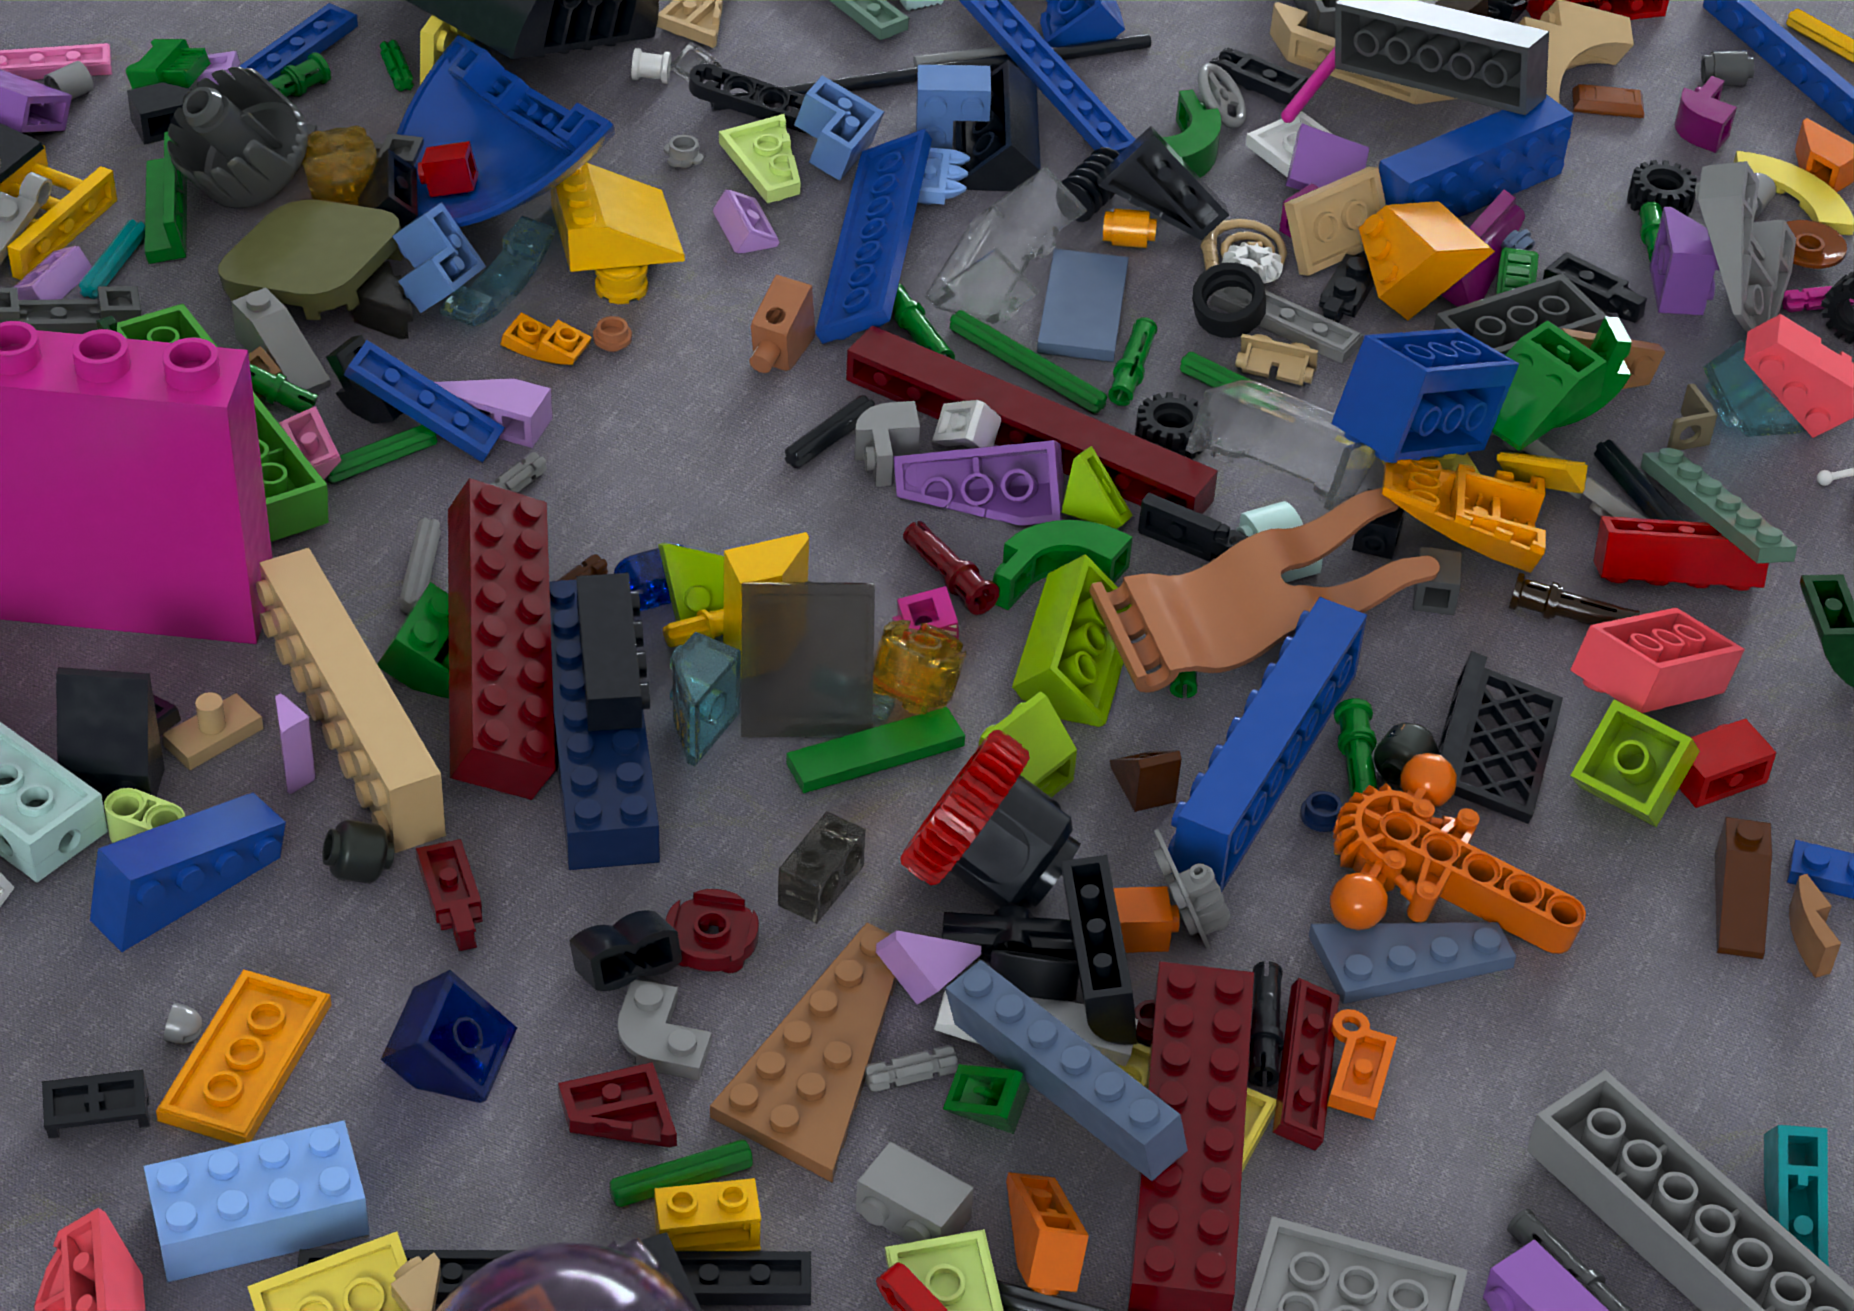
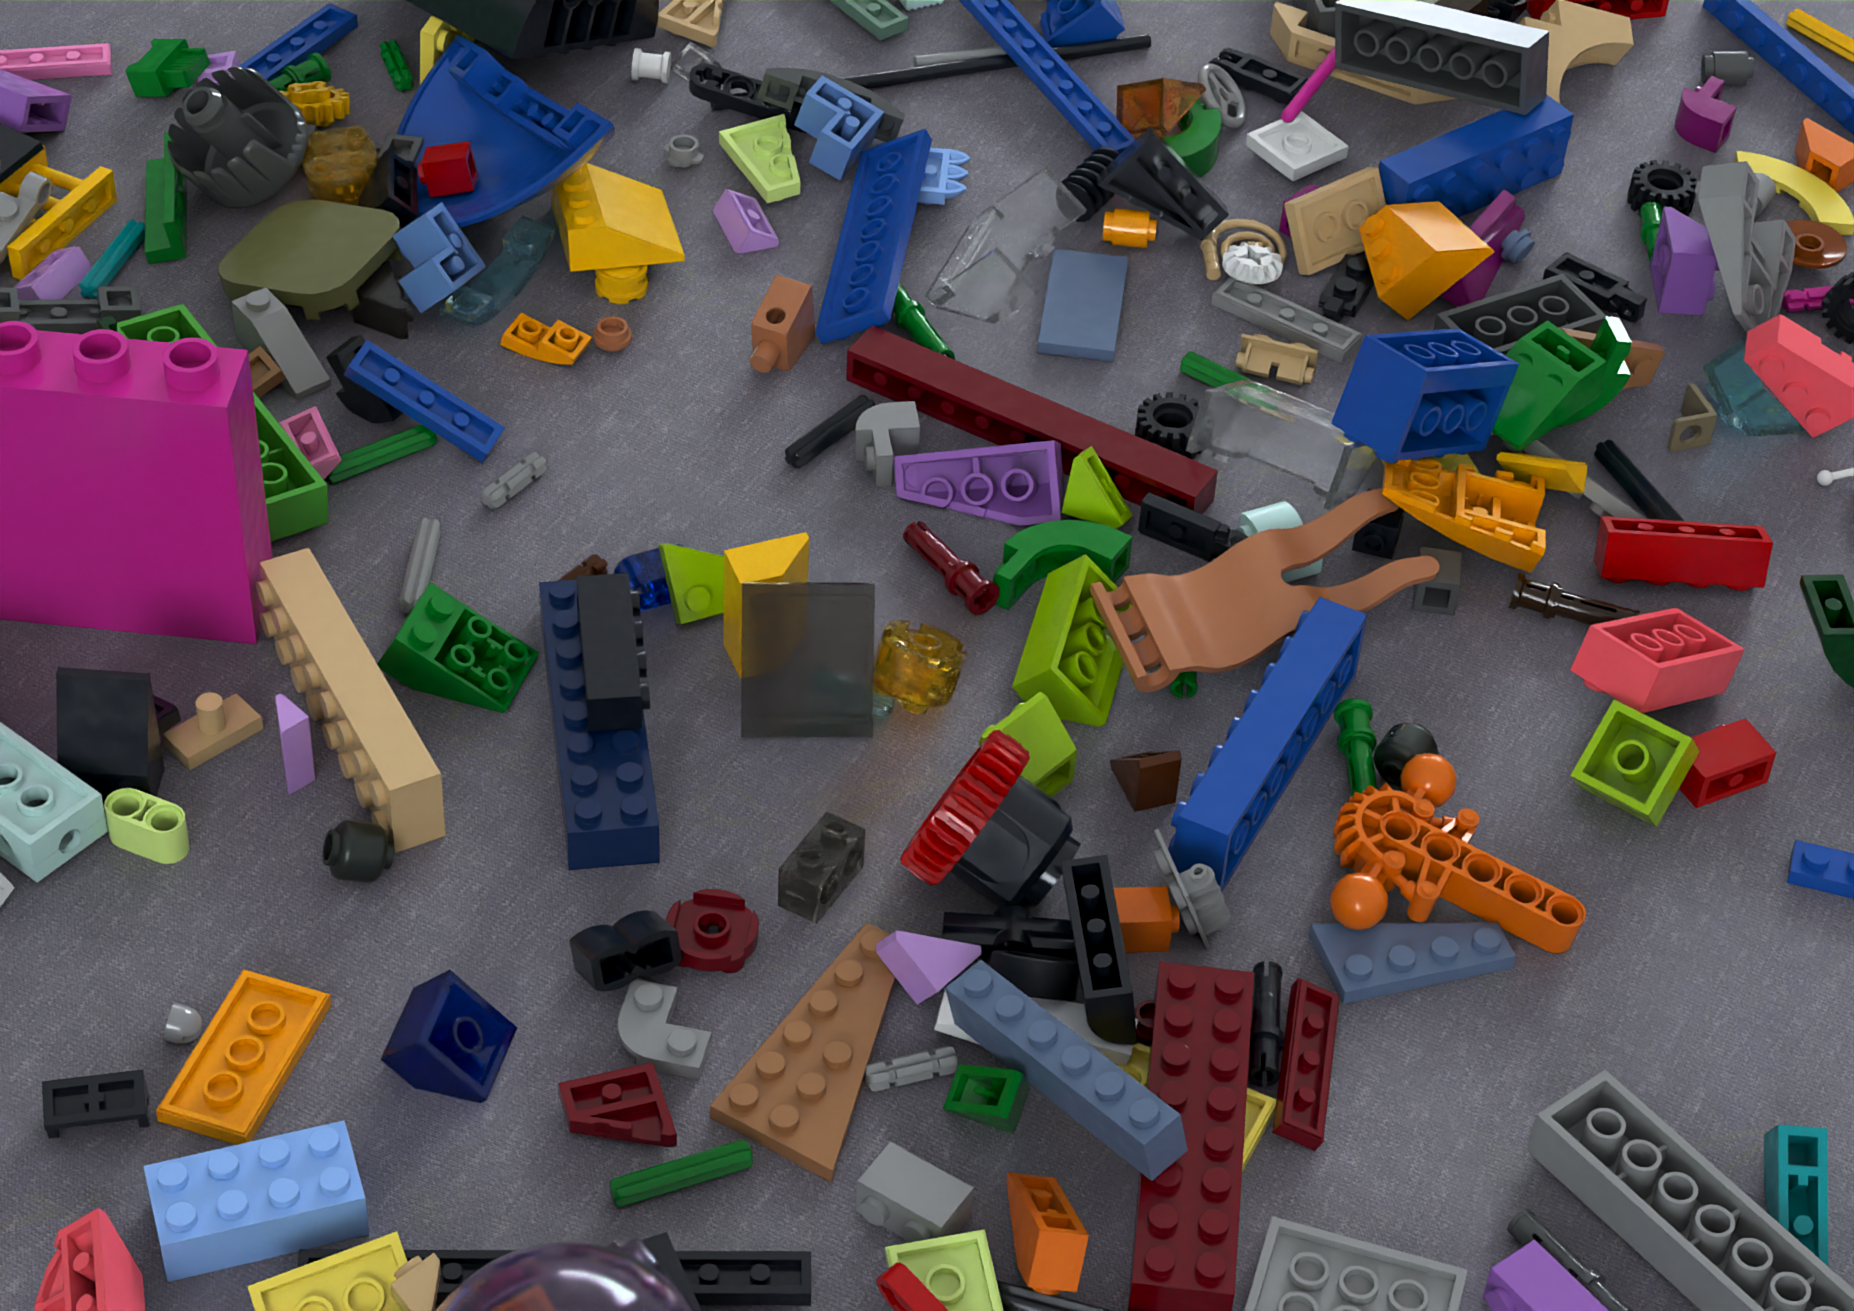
(70, 79): light grey beam -> none
(154, 109): black slope -> none
(180, 866): blue wedge -> none
(281, 391): green pin -> none
(318, 102): none -> yellow gear
(451, 890): dark red hinge -> none
(499, 641): dark red brick -> none
(513, 403): lavender slope -> none
(704, 692): clear light blue slope -> none
(705, 623): yellow axle -> none
(710, 1216): yellow hinge -> none
(788, 85): none -> dark grey slope
(875, 749): green tile -> none
(931, 608): dark pink brick -> none
(951, 95): medium blue brick -> none
(967, 424): white slope -> none
(1007, 146): black slope -> none
(1028, 362): green axle -> none
(1130, 369): green pin -> none
(1155, 104): none -> clear orange slope
(1229, 324): black tyre -> none
(1320, 811): dark blue plate -> none
(1323, 158): medium lavender tile -> none
(1362, 1065): orange hinge -> none
(1464, 719): black fence -> none
(1516, 269): green slope -> none
(1608, 101): dark orange tile -> none
(1718, 506): sand green plate -> none
(1742, 887): reddish brown slope -> none
(1808, 925): medium nougat slope -> none

